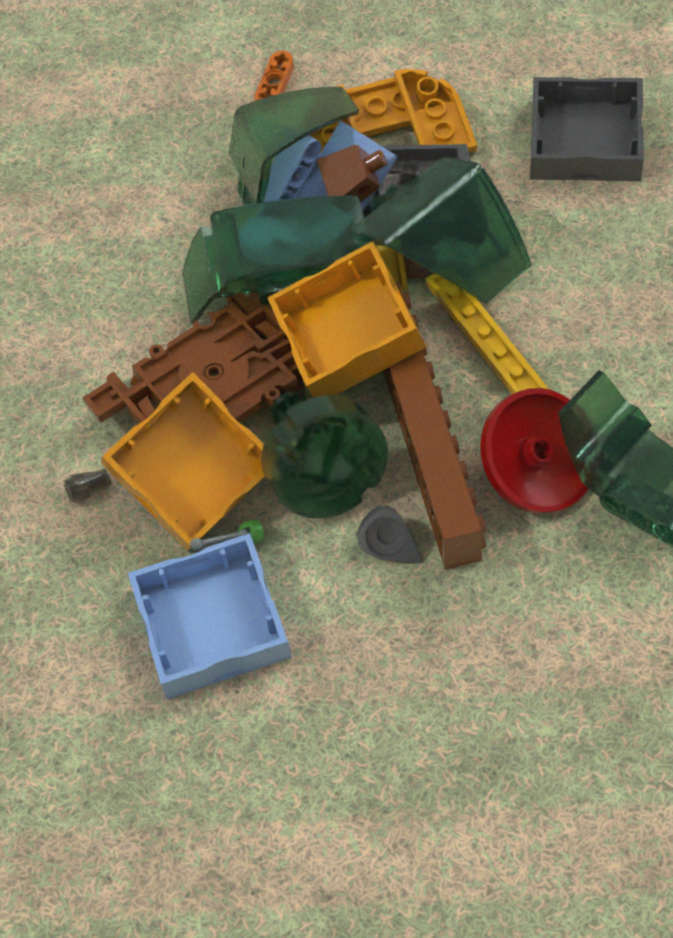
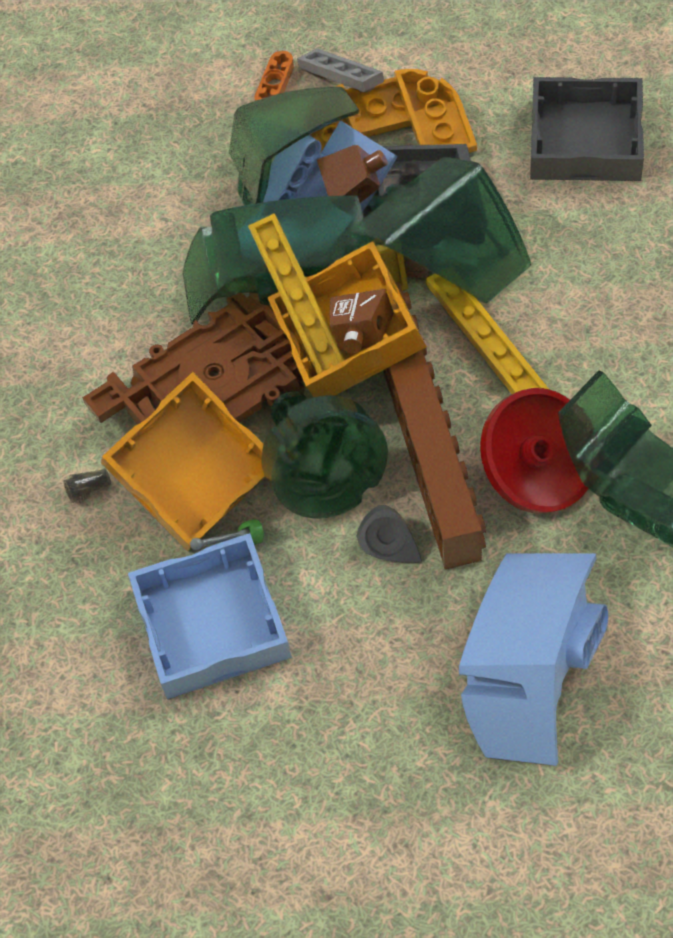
(296, 293): none -> yellow tile
(341, 70): none -> light grey plate
(360, 319): none -> dark orange torso
(521, 648): none -> light blue beam

